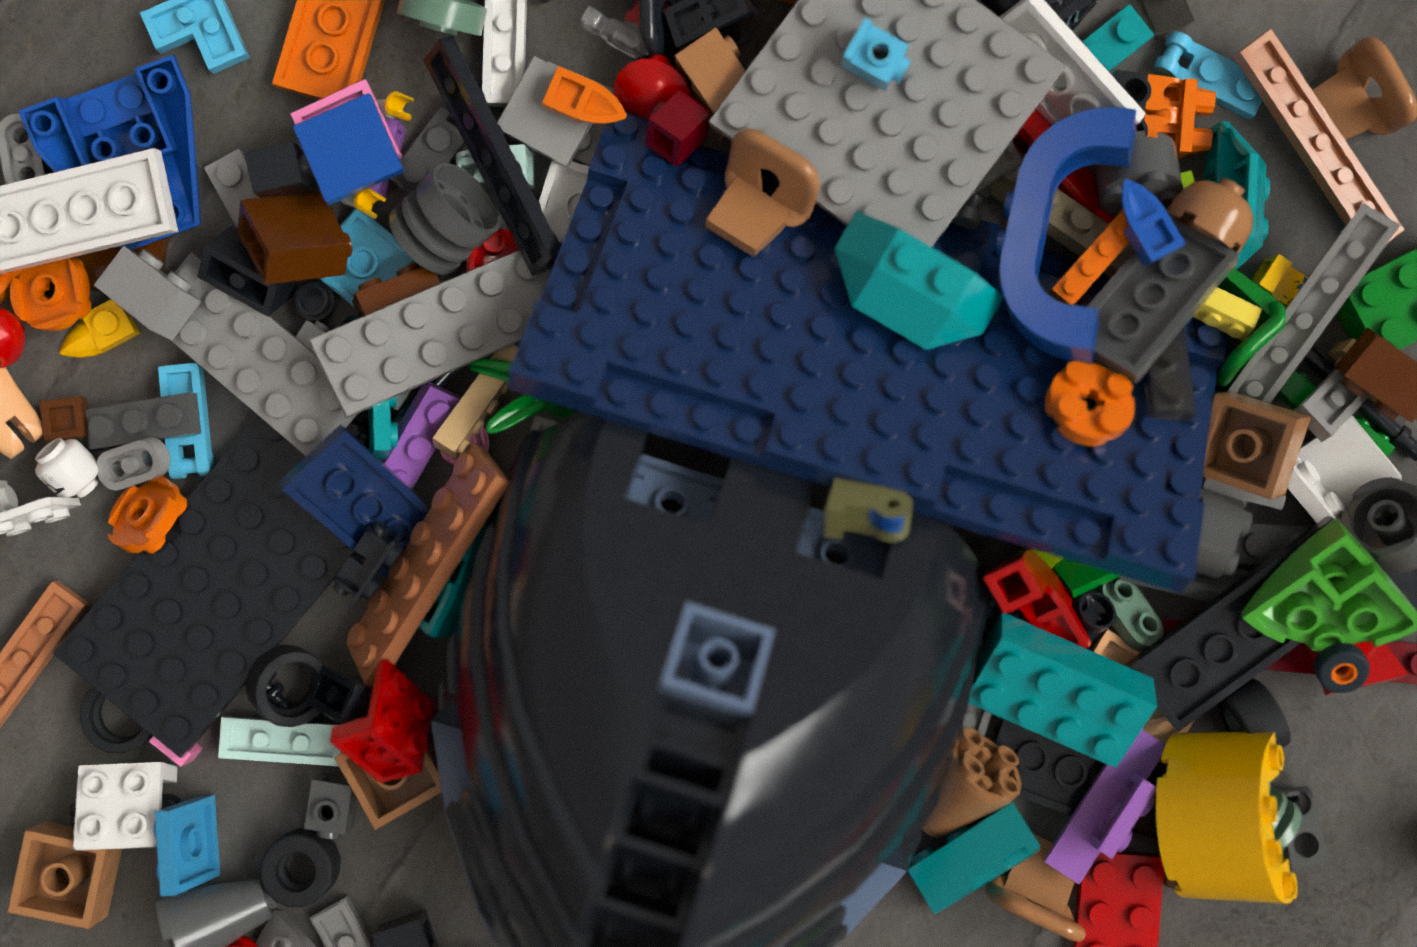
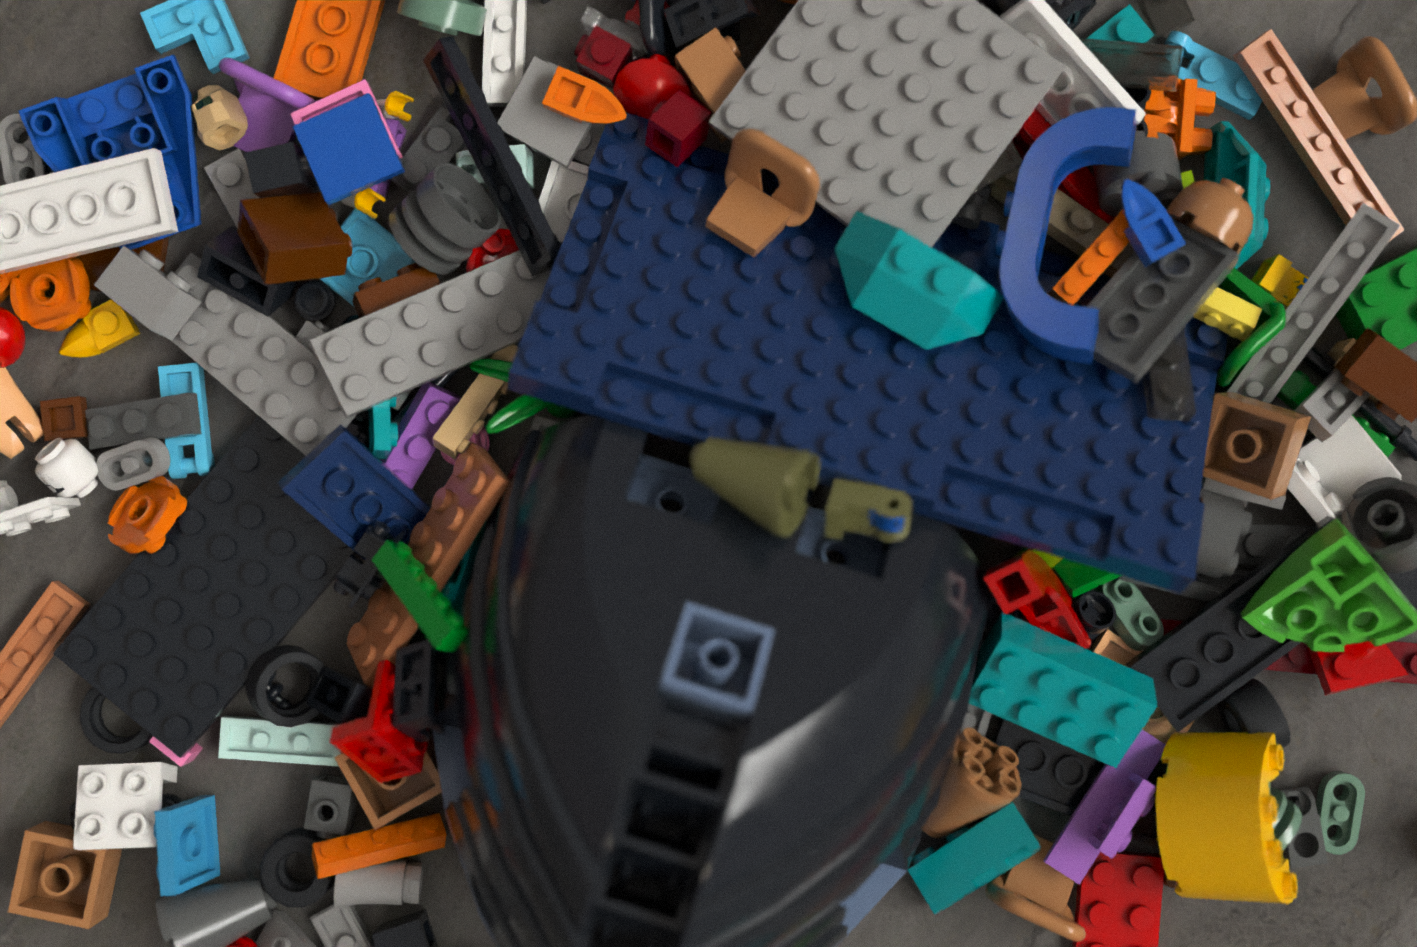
(218, 117): none -> tan rock
(266, 117): none -> medium lavender piece
(378, 845): none -> orange piece
(380, 884): none -> light grey plant
(417, 690): none -> black hinge
(420, 596): none -> green piece
(602, 56): none -> dark red brick
(758, 479): none -> olive cone
(860, 61): medium azure brick -> none
(1103, 386): orange plate -> none
(1139, 63): none -> clear smoke plate
(1340, 811): none -> sand green plate
(1346, 679): black wheel -> none

